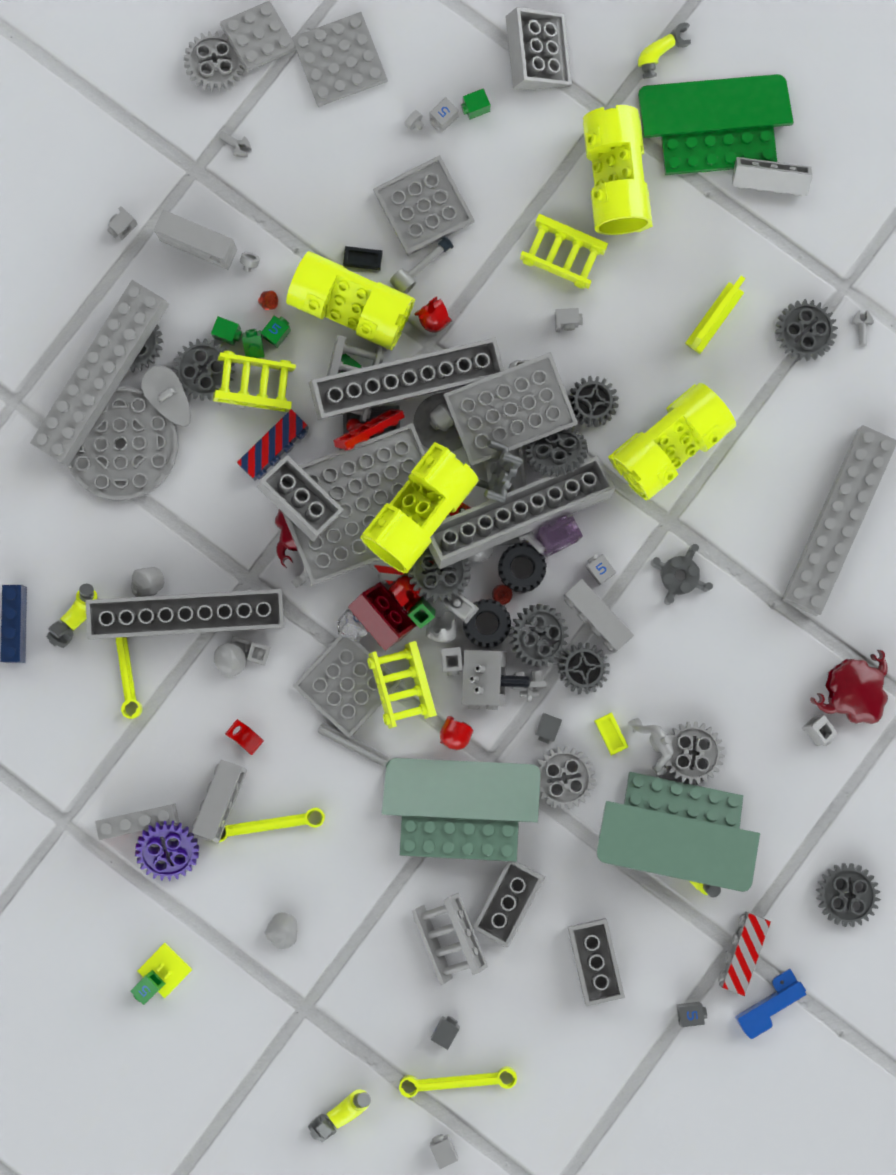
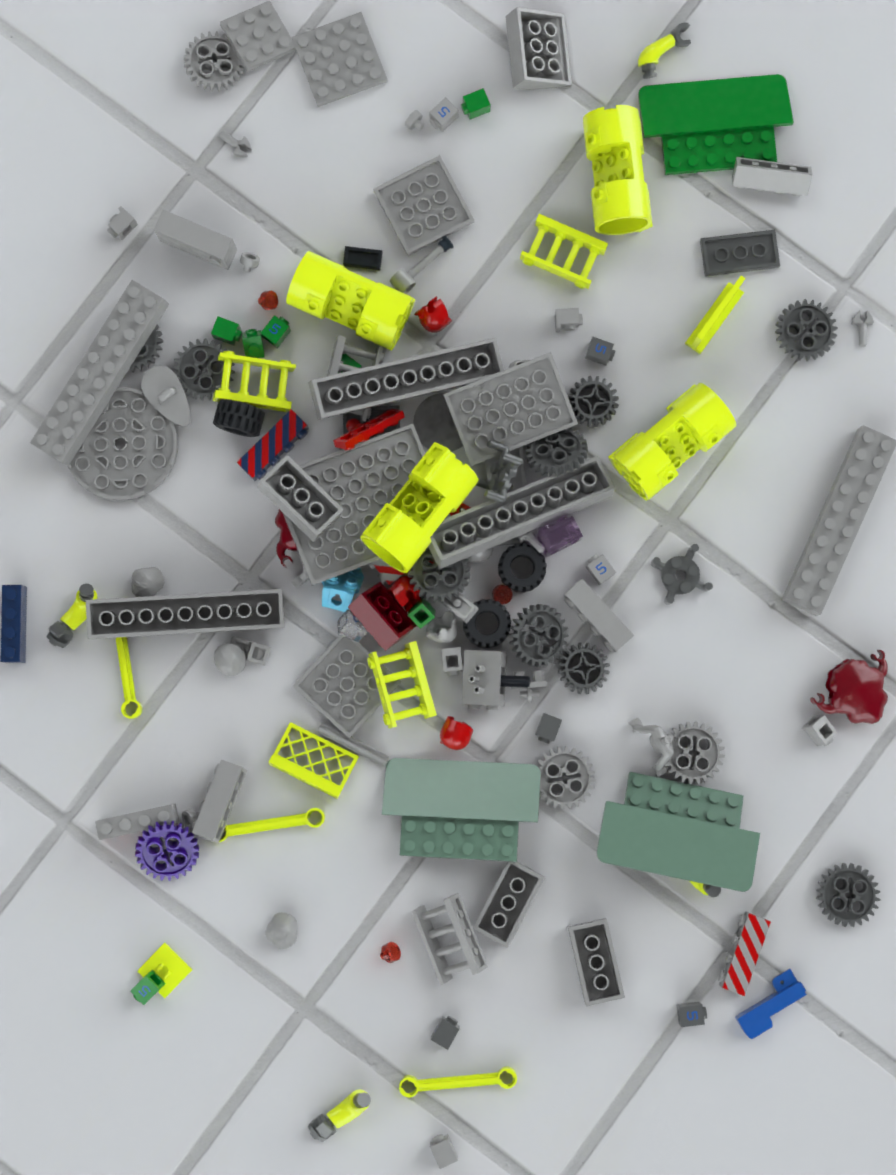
(189, 816): none -> light grey tile
(238, 418): none -> black tyre
(245, 737): red bracket -> none
(306, 776): none -> neon yellow fence
(343, 585): none -> medium azure piece
(390, 952): none -> clear red tile
(441, 418): light grey head -> none
(600, 351): none -> dark grey brick
(611, 734): neon yellow tile -> none
(740, 252): none -> dark grey tile

